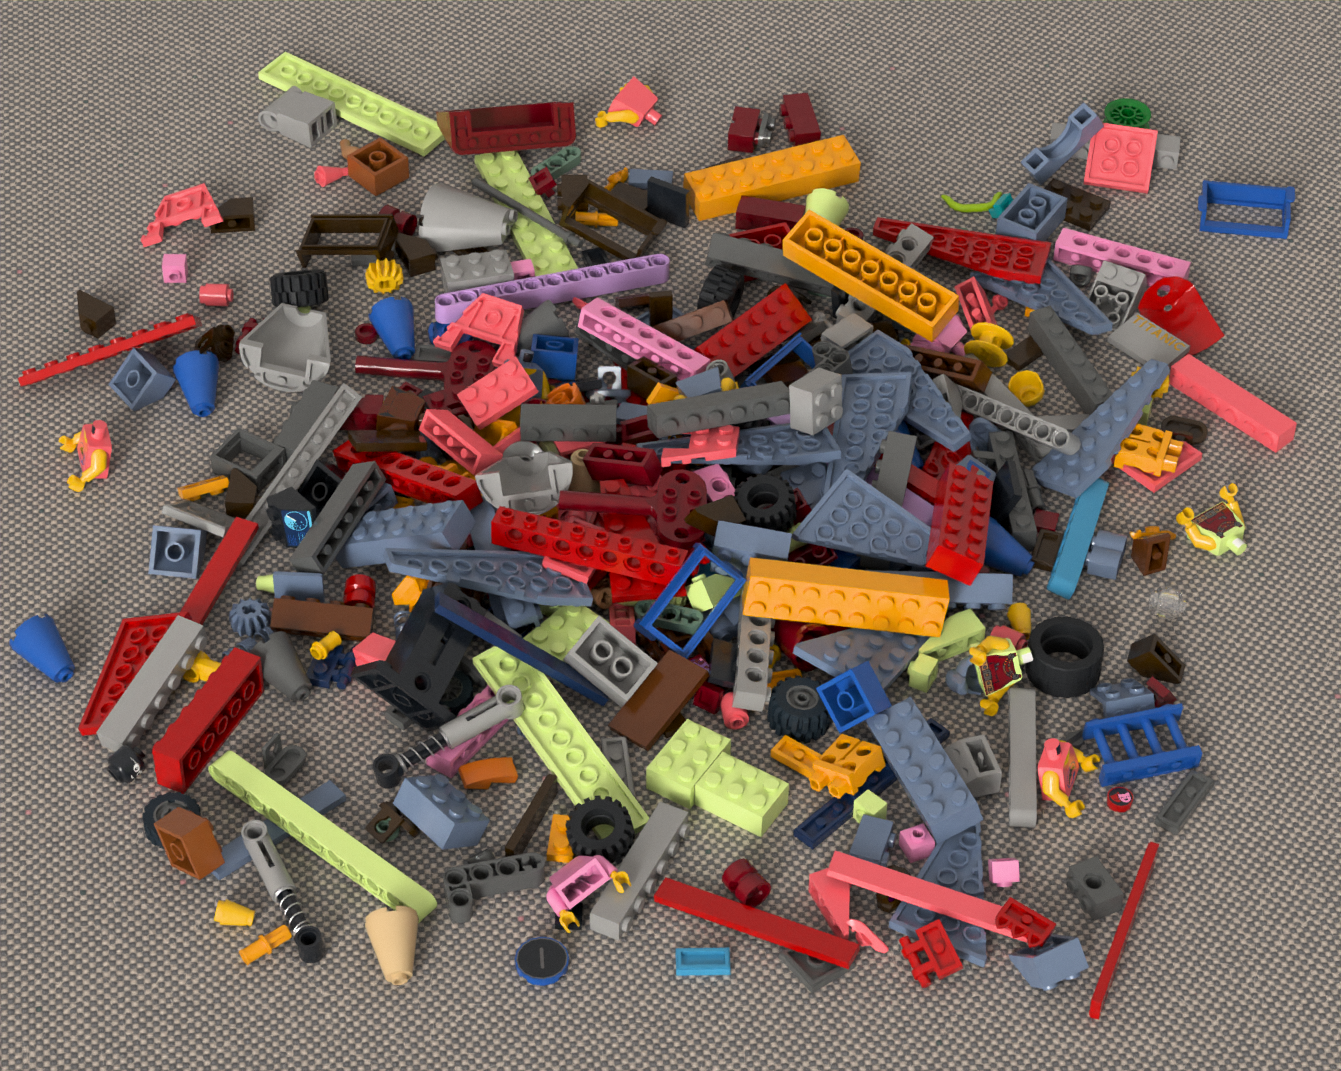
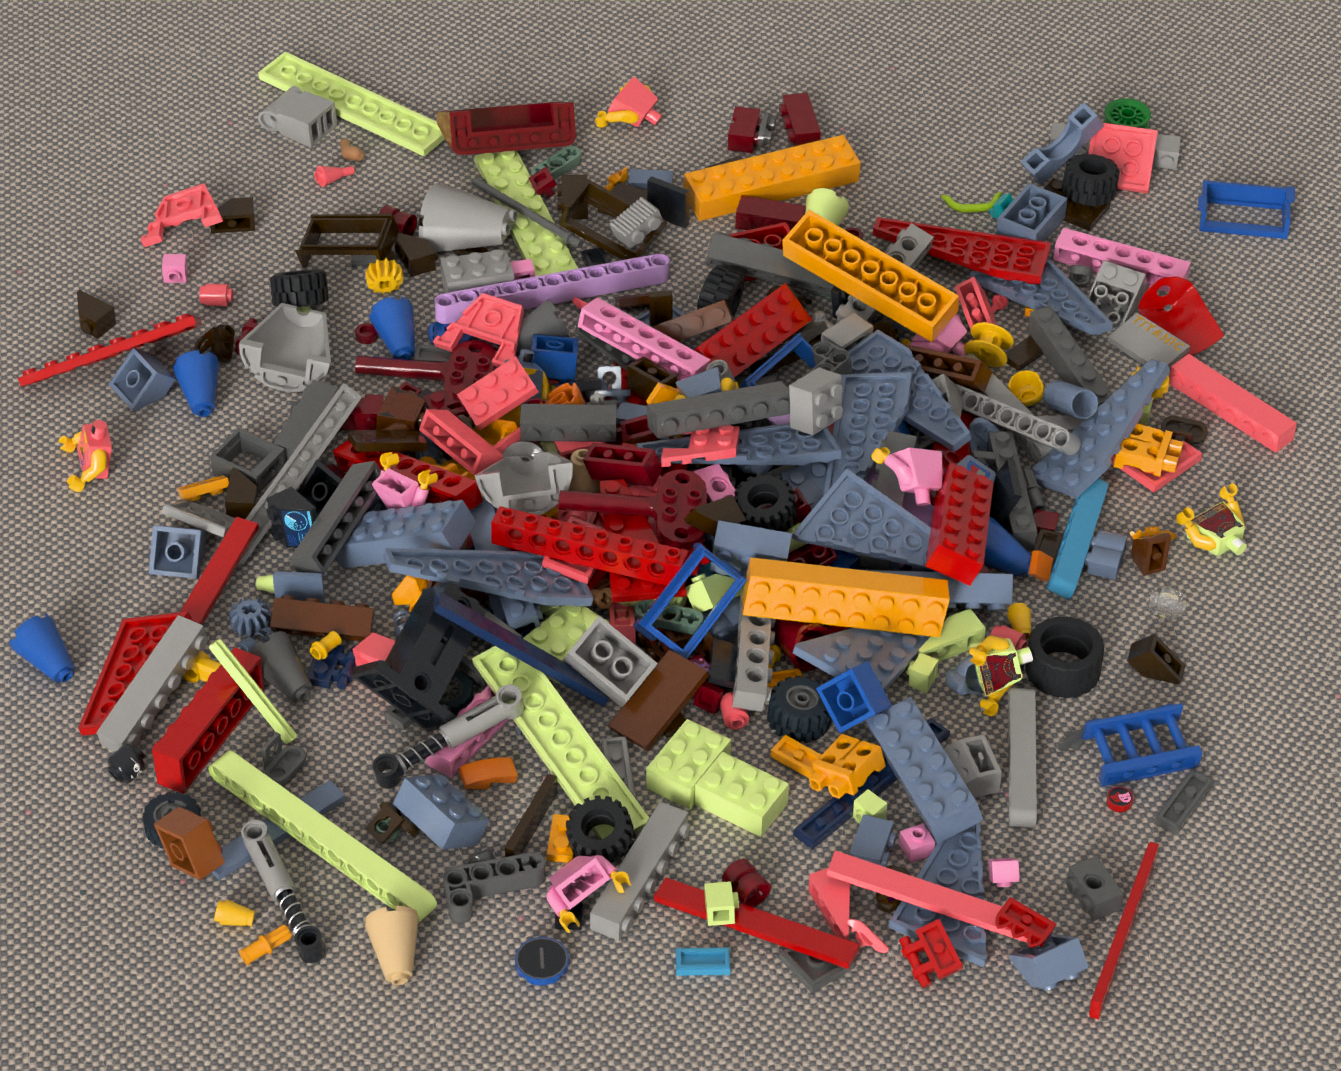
(252, 691): none -> yellowish green axle
(360, 589): red wheel -> none
(378, 166): dark orange brick -> none
(398, 490): none -> bright pink torso
(595, 219): light orange axle -> none
(636, 222): none -> light grey brick
(720, 903): none -> yellowish green brick
(786, 373): reddish brown tile -> none
(916, 469): none -> bright pink torso
(1040, 565): none -> orange tile
(1058, 772): torso -> none
(1071, 399): none -> sand blue piece
(1090, 179): none -> black tyre
(1123, 697): sand blue bracket -> none
(1161, 693): dark red tile -> none

